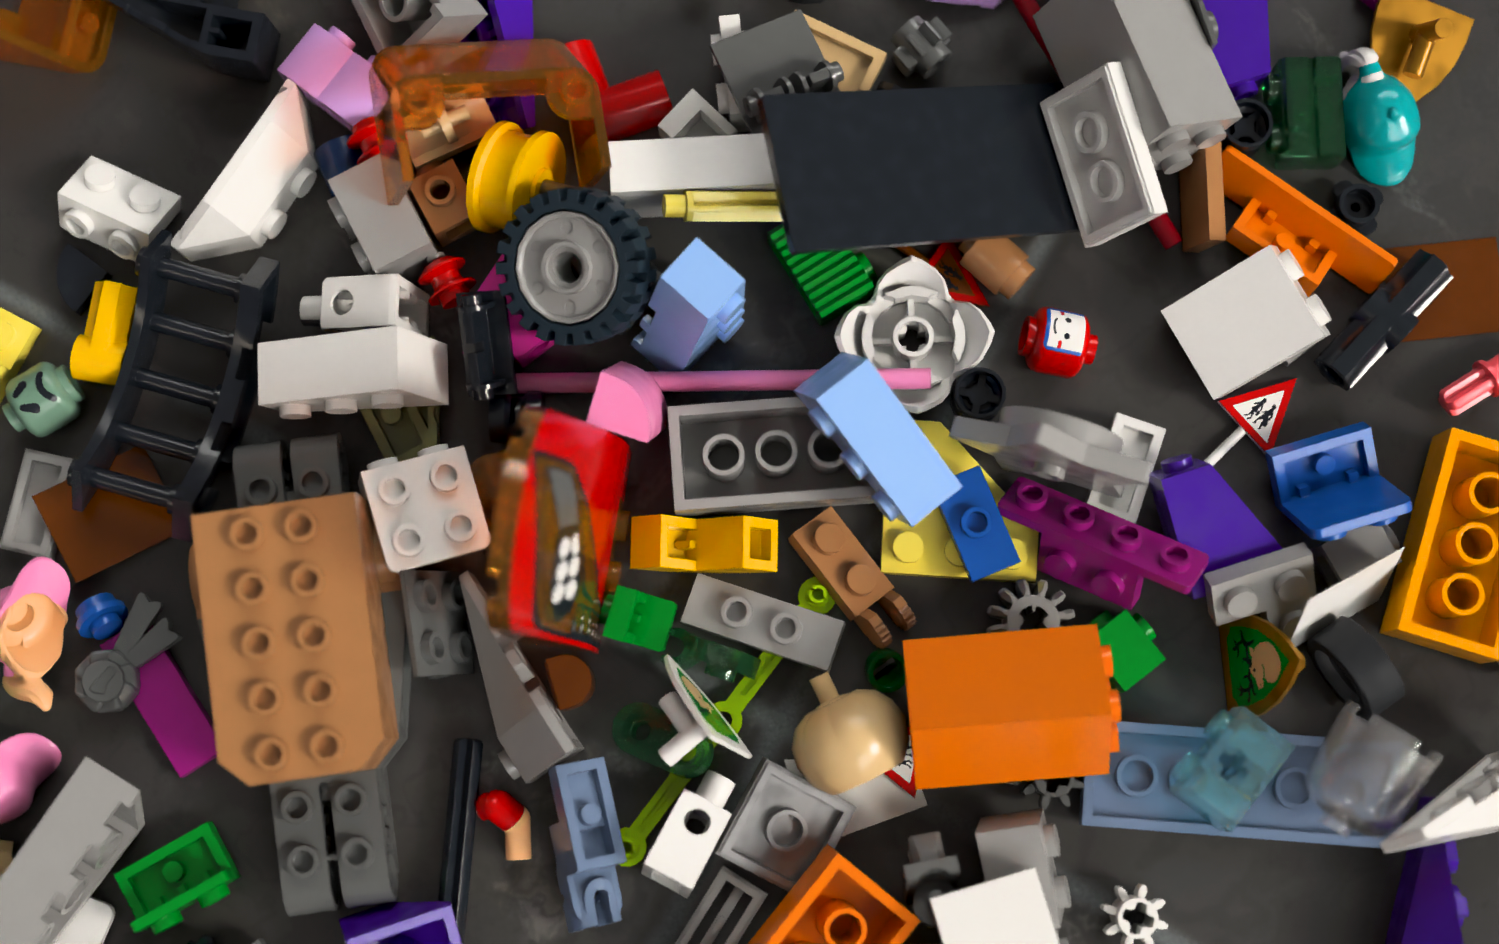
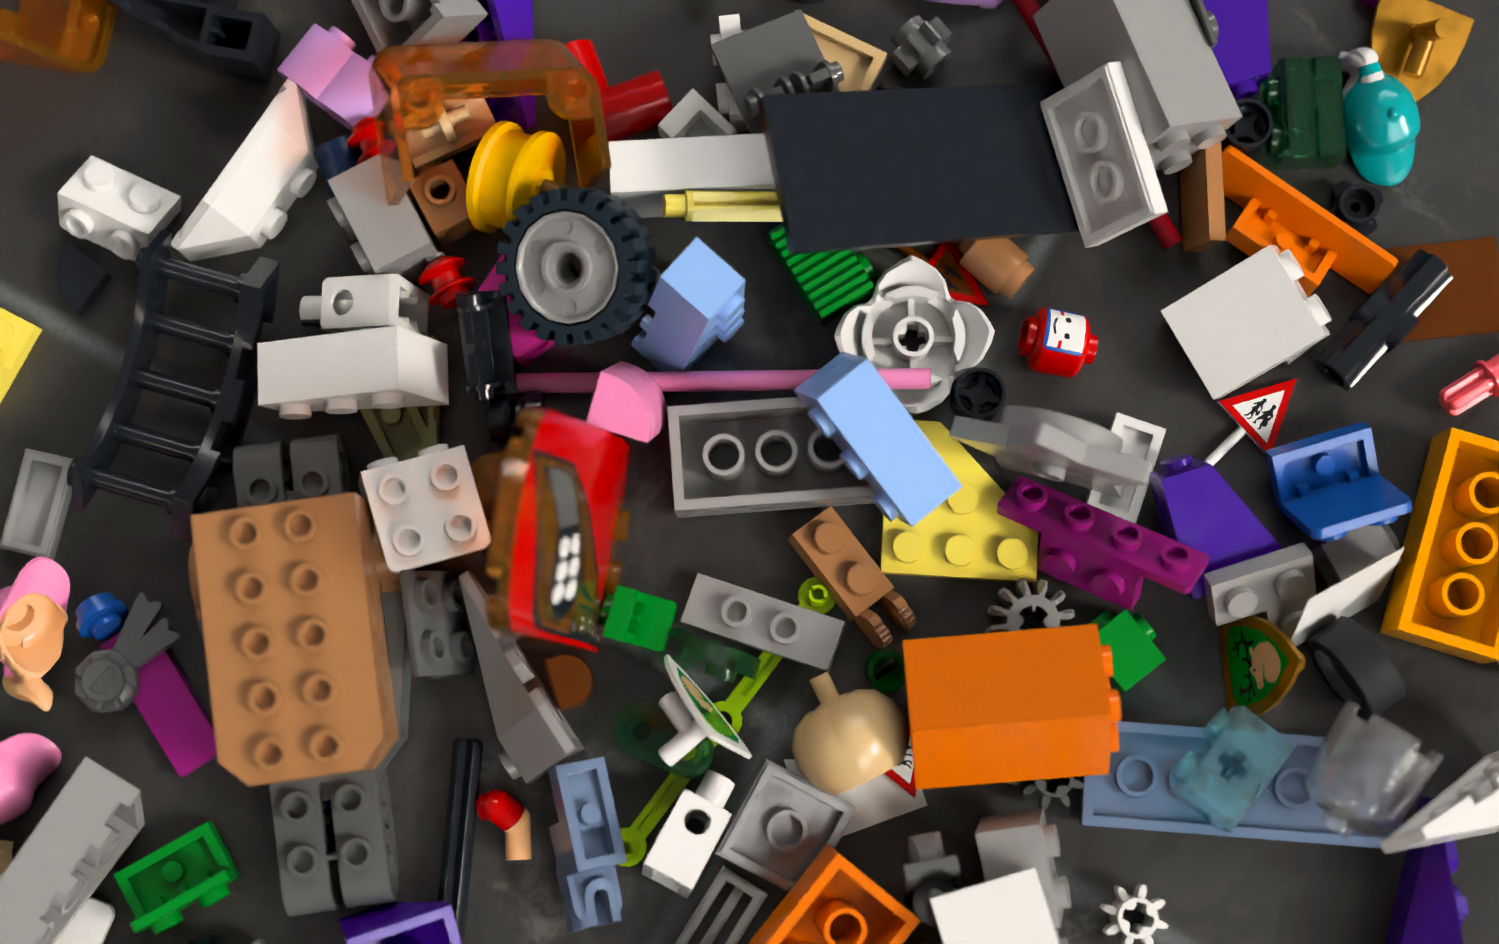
(43, 399): sand green head -> none
(102, 347): yellow piece -> none
(110, 524): reddish brown sticker -> none
(704, 545): yellow brick -> none
(978, 527): blue plate -> none

